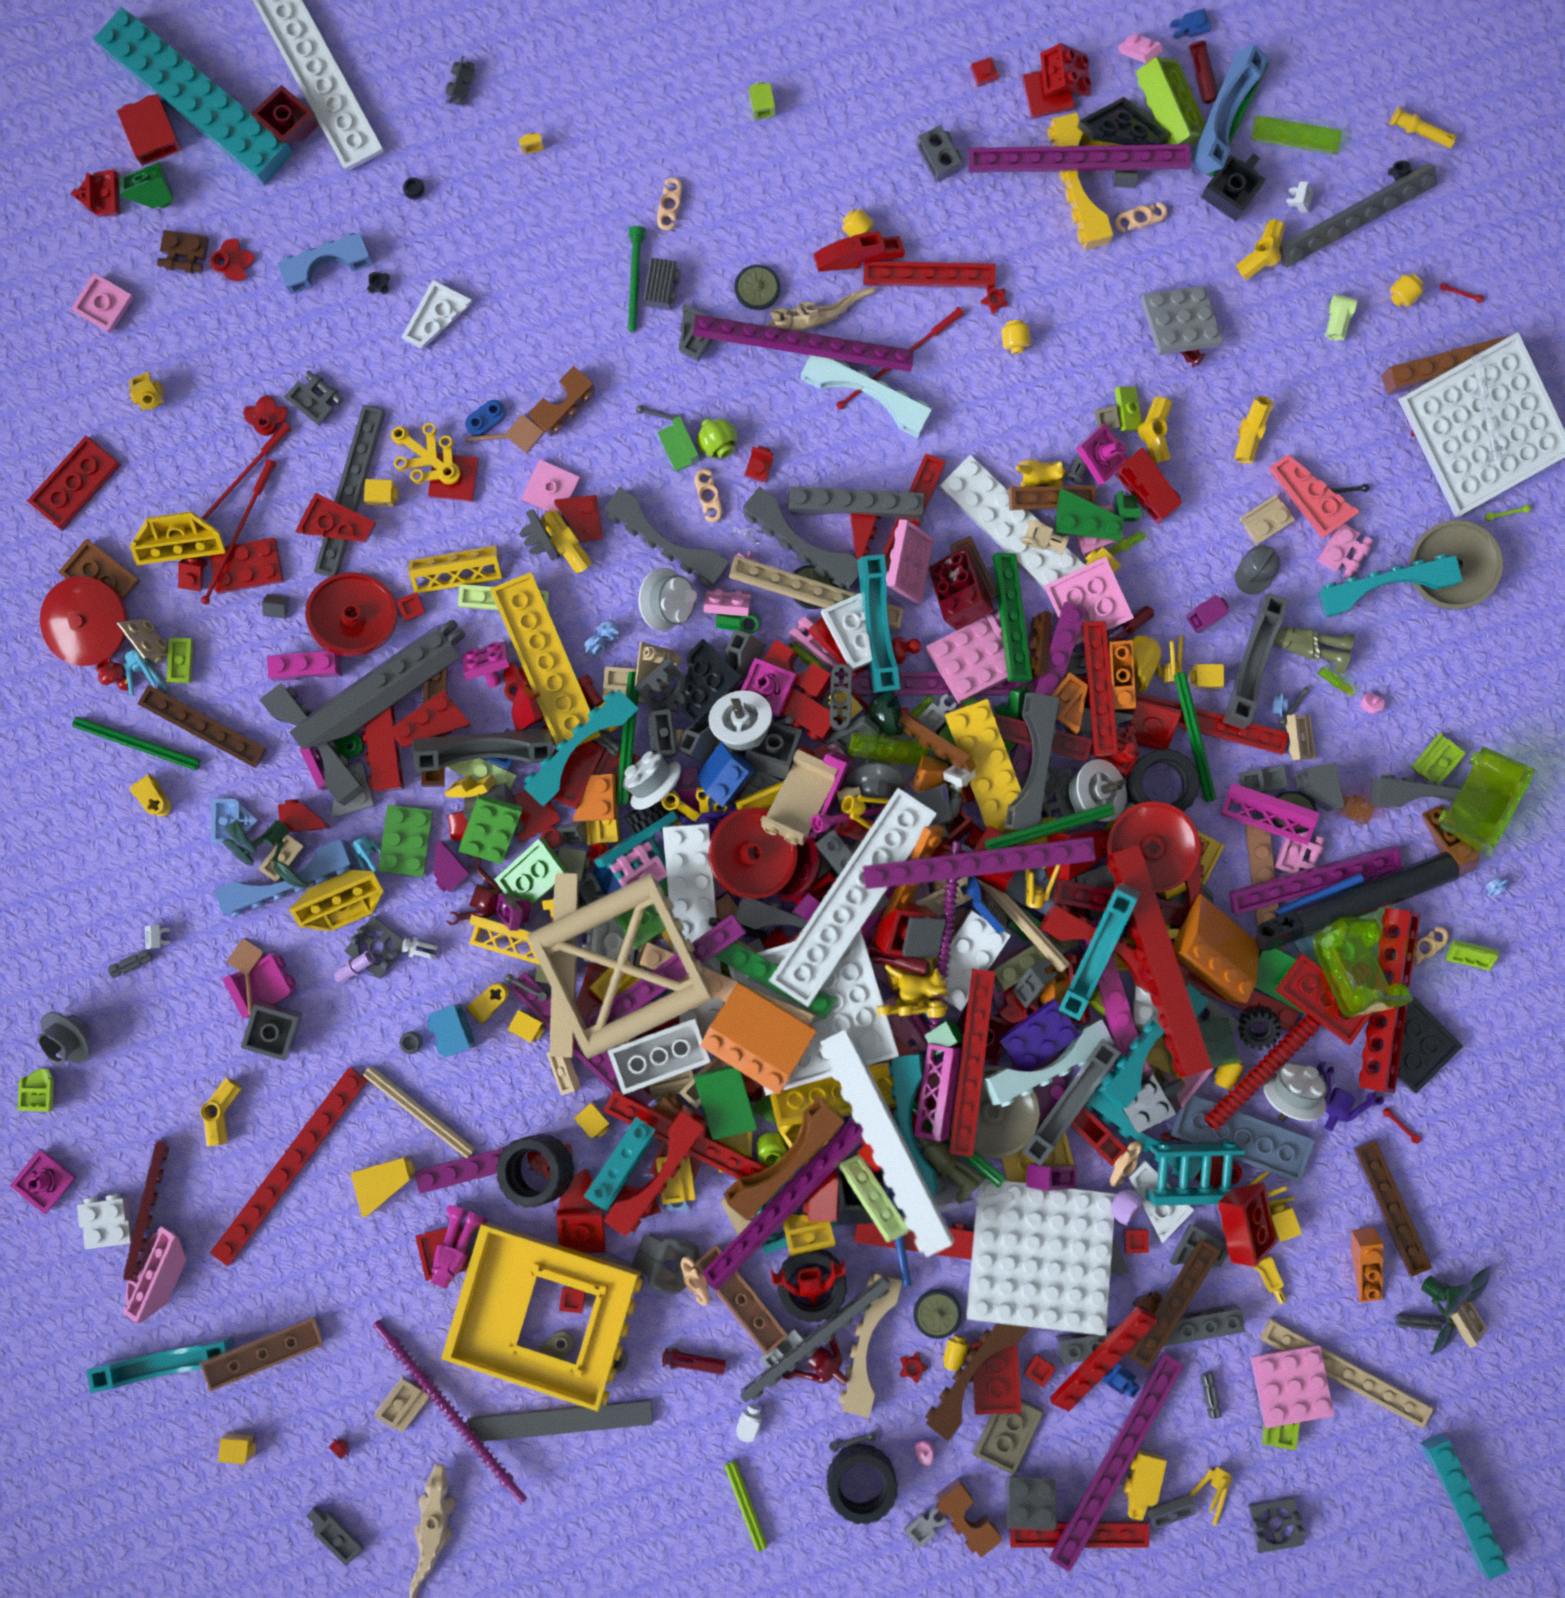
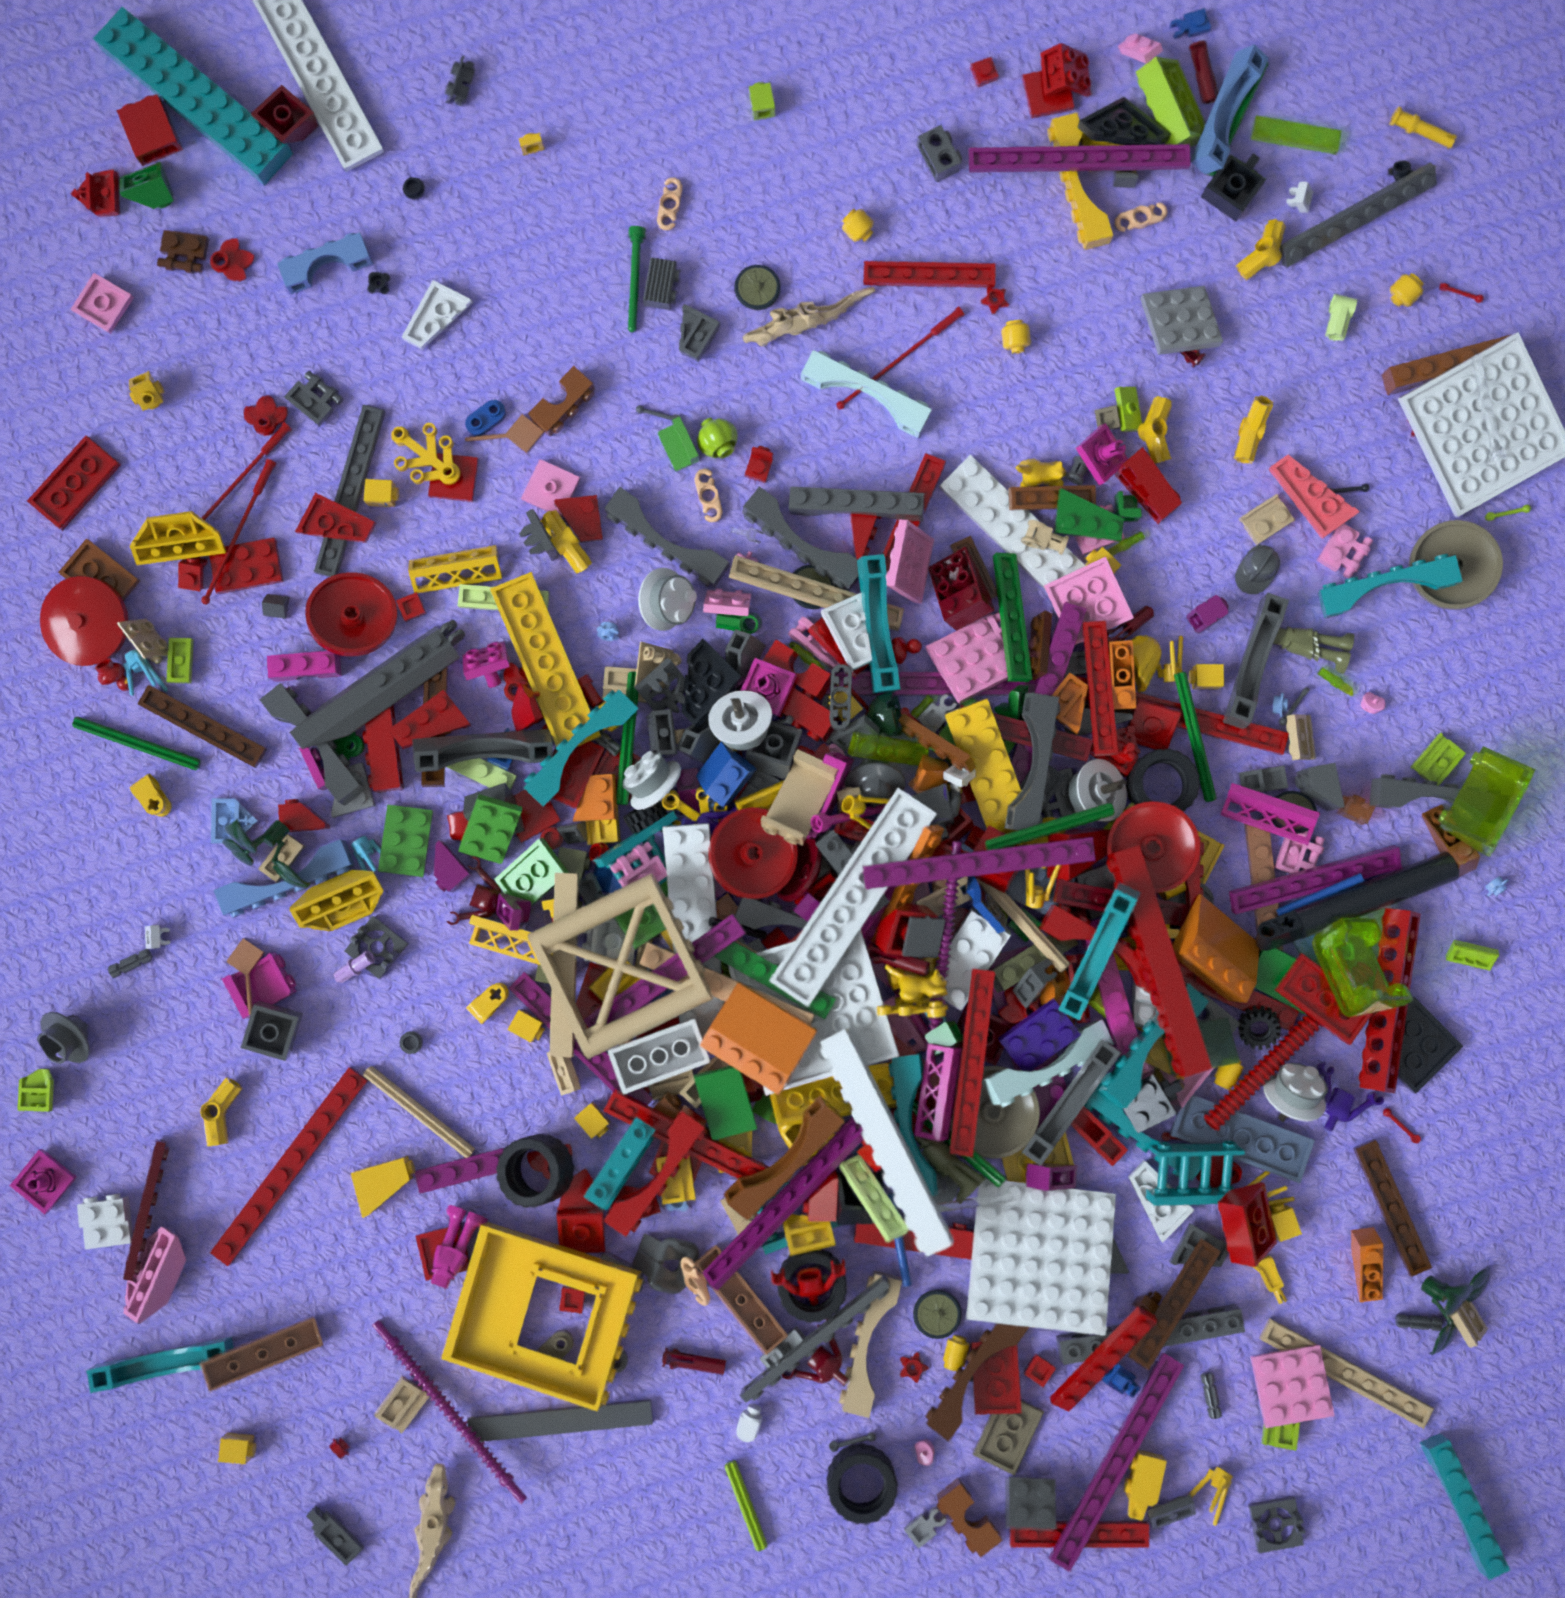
(411, 947): white arm -> none
(451, 1030): dark azure brick -> none
(468, 787): yellow slope -> none
(541, 995): dark grey hinge -> none
(595, 646): light blue plate -> none
(770, 1148): lime head -> none
(803, 343): magenta plate -> none
(851, 251): red slope -> none
(1125, 1164): light nougat piece -> none
(1126, 1205): lavender hair -> none
(1136, 1241): red plate -> none
(1434, 945): light nougat piece -> none

